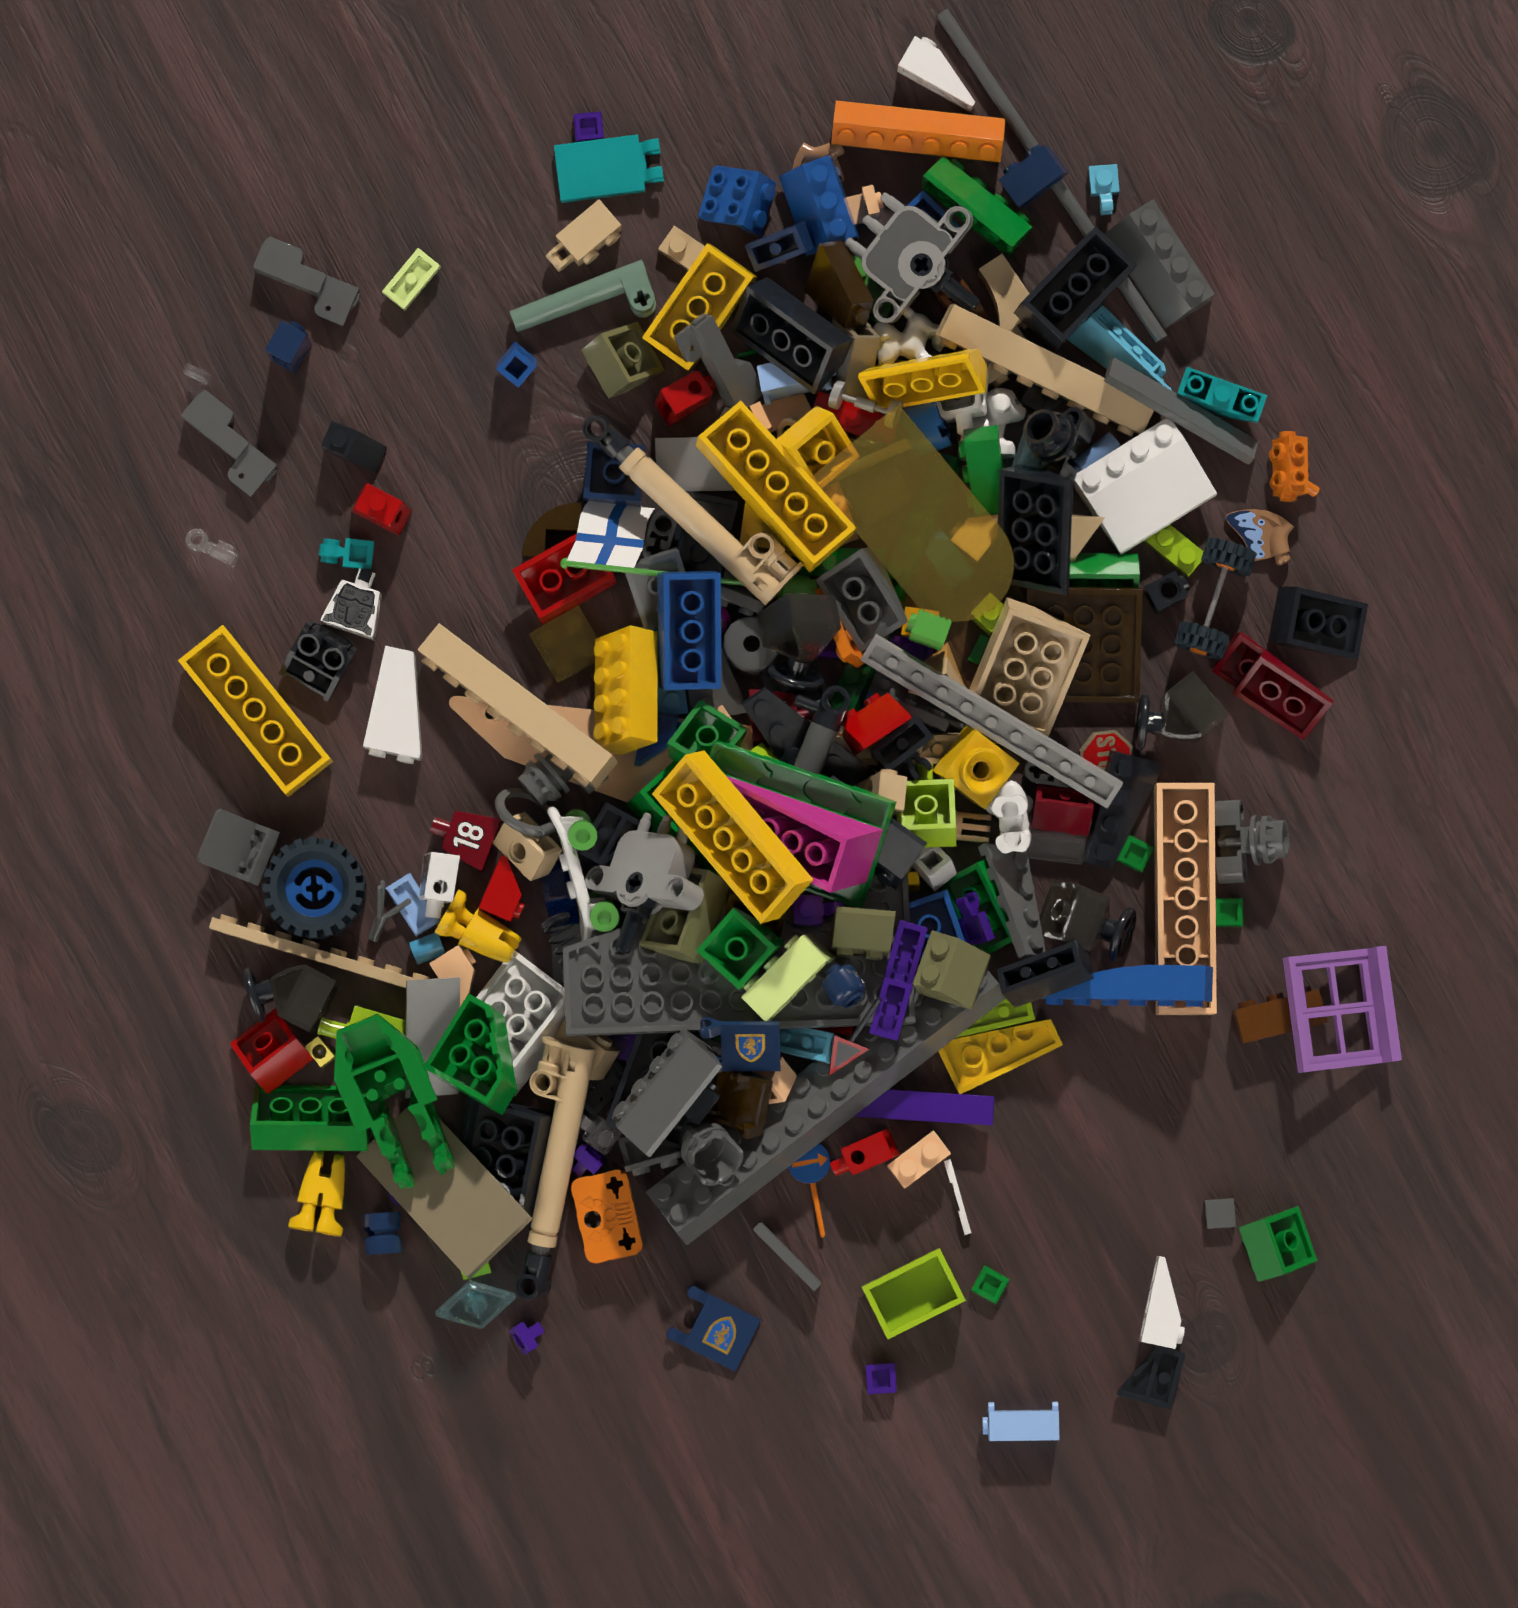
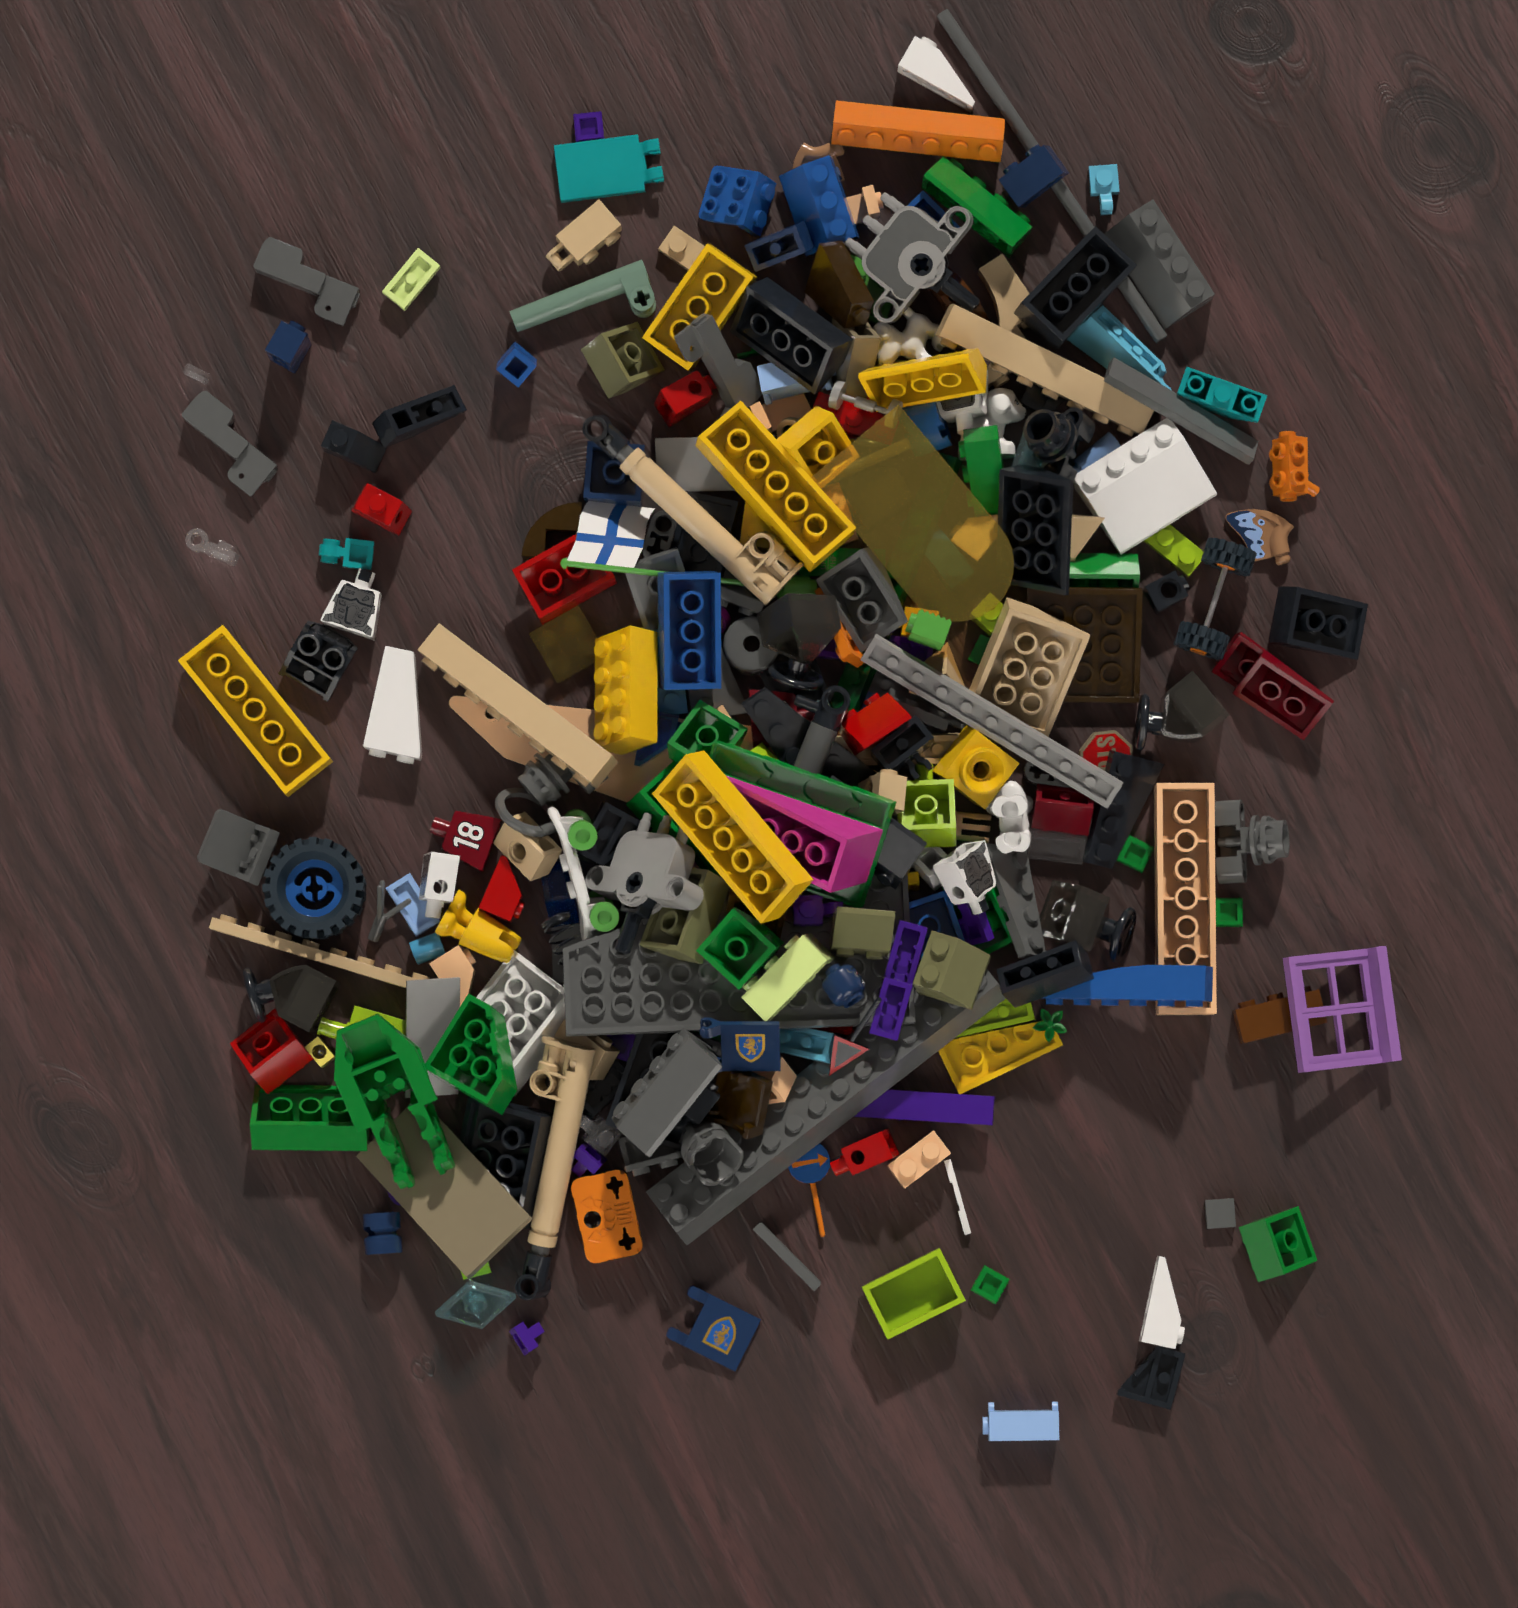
(321, 1191): yellow piece -> none
(418, 416): none -> black slope
(881, 1378): dark purple plate -> none
(967, 875): none -> white torso
(1050, 1024): none -> green plant

